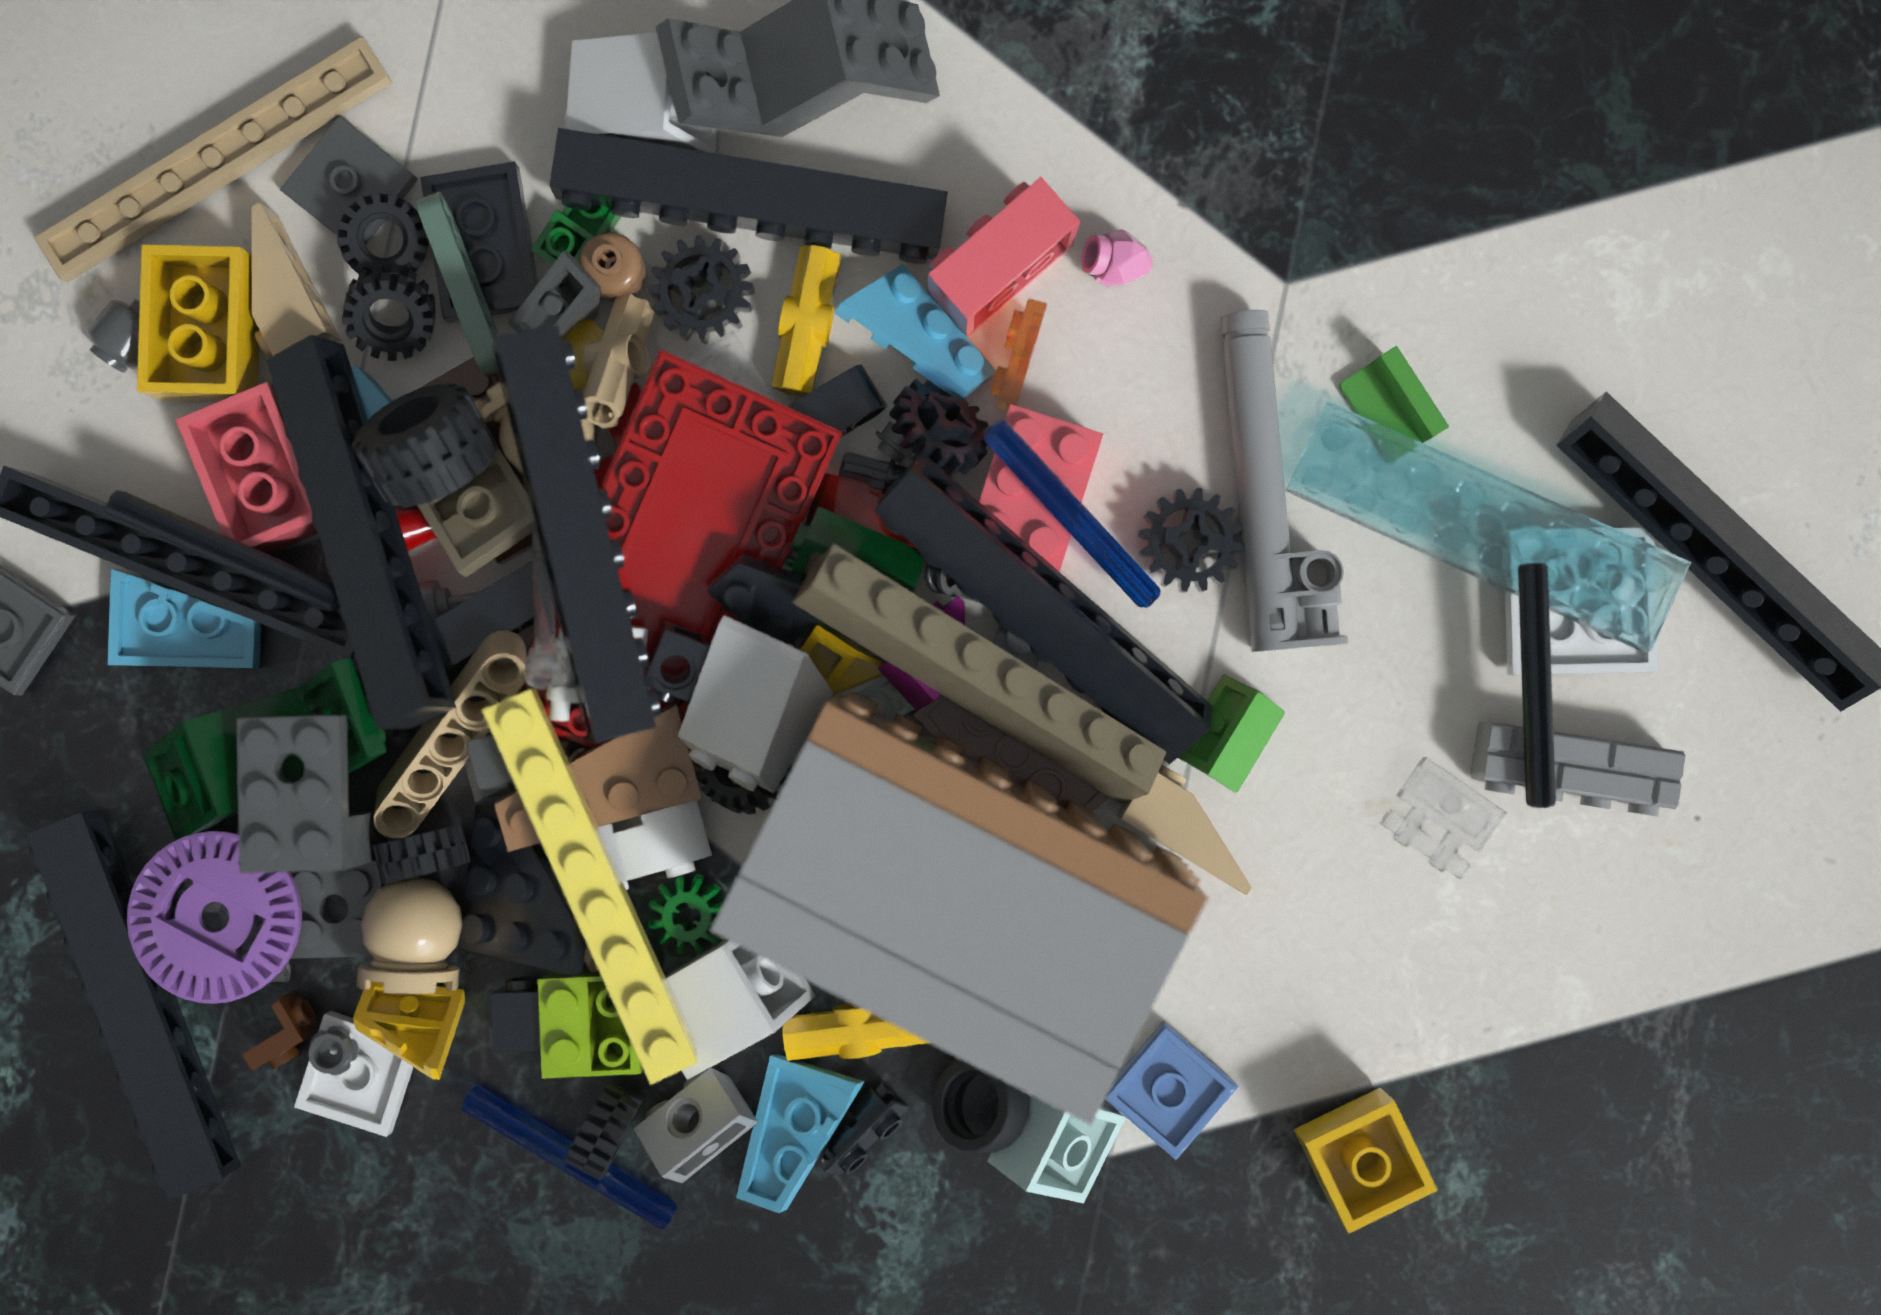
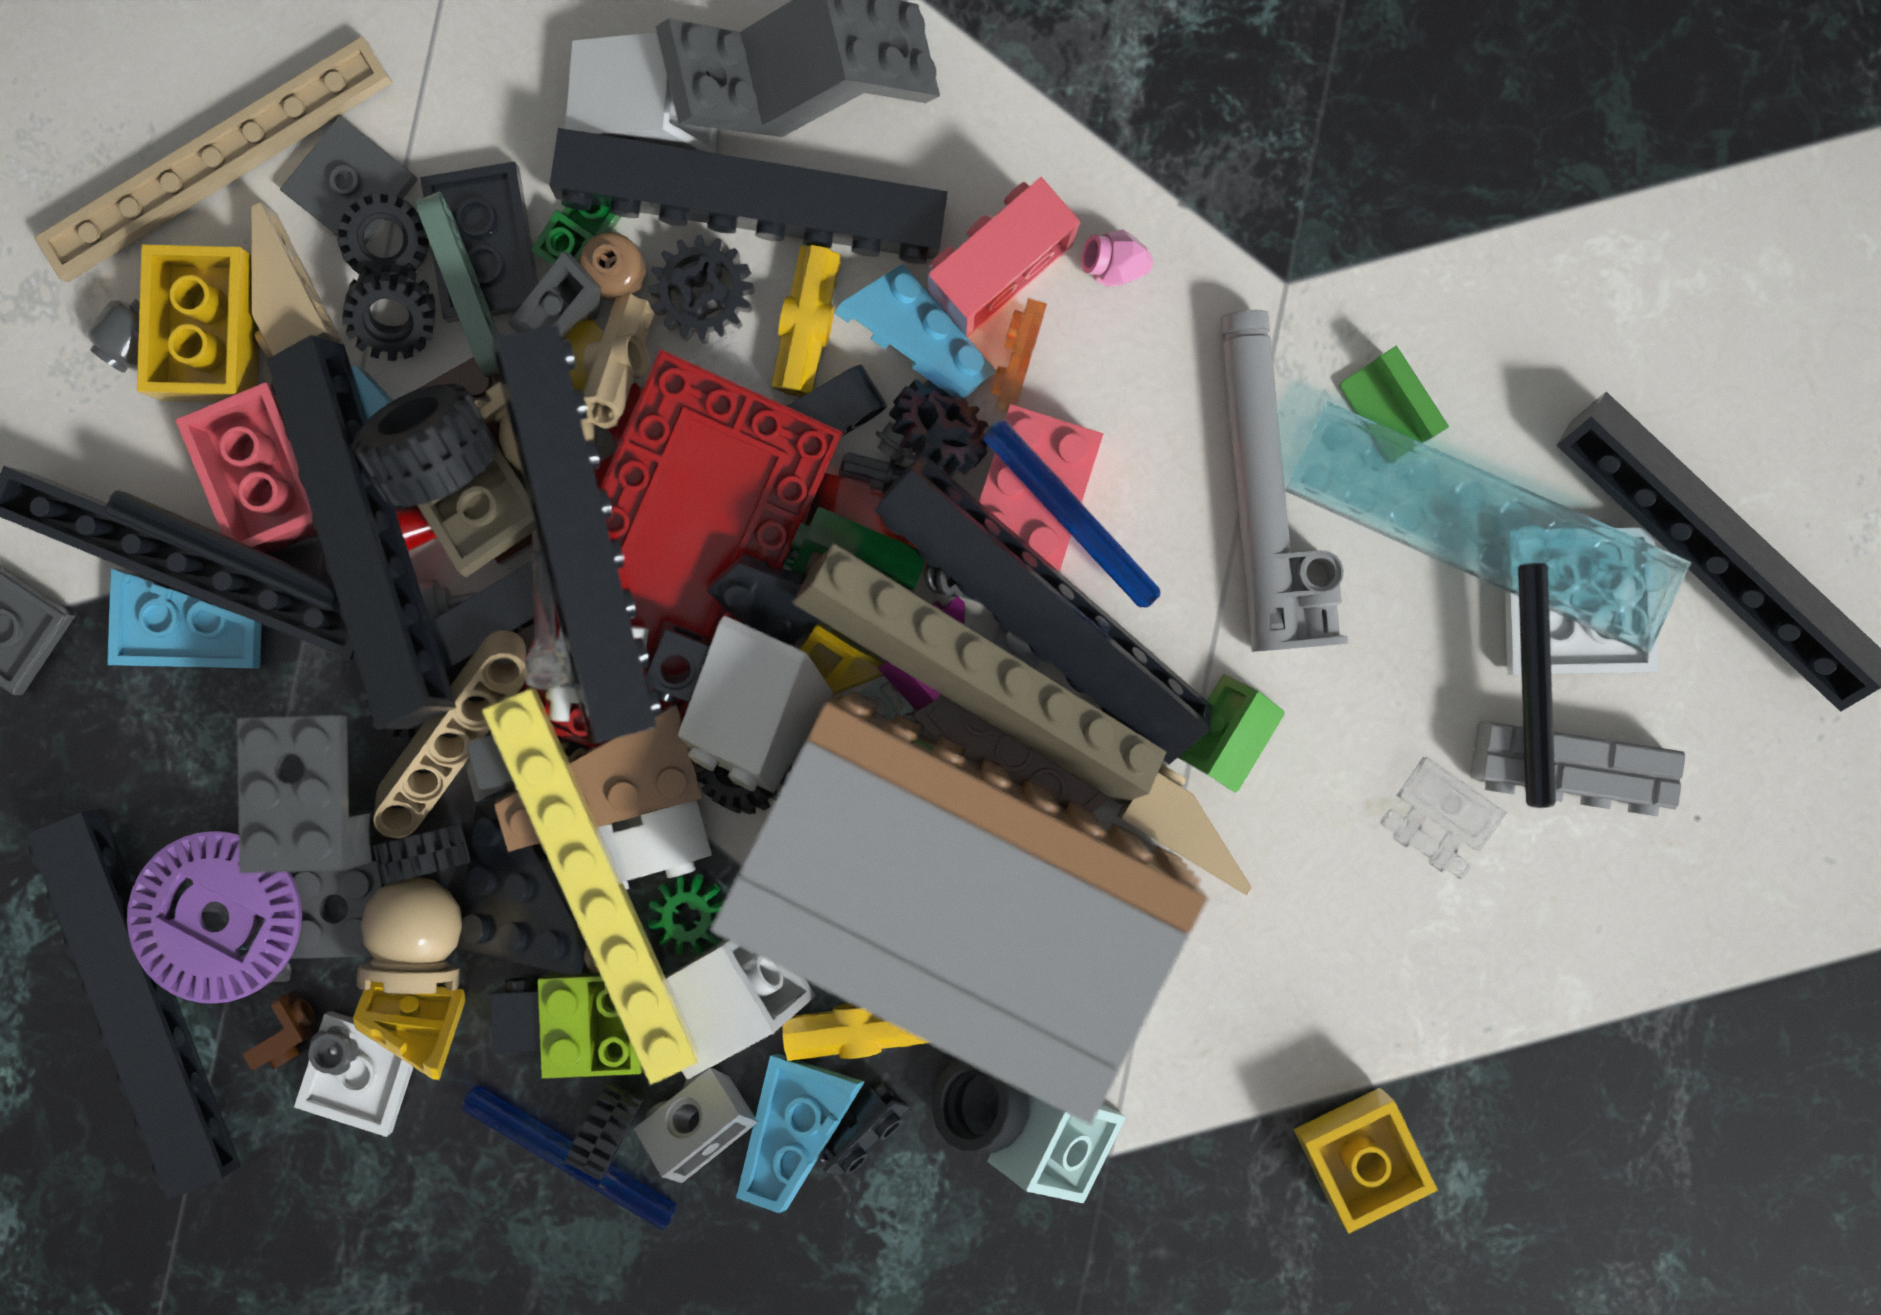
(198, 759): dark green bracket -> none
(1170, 1090): medium blue tile -> none
(1211, 543): black gear -> none

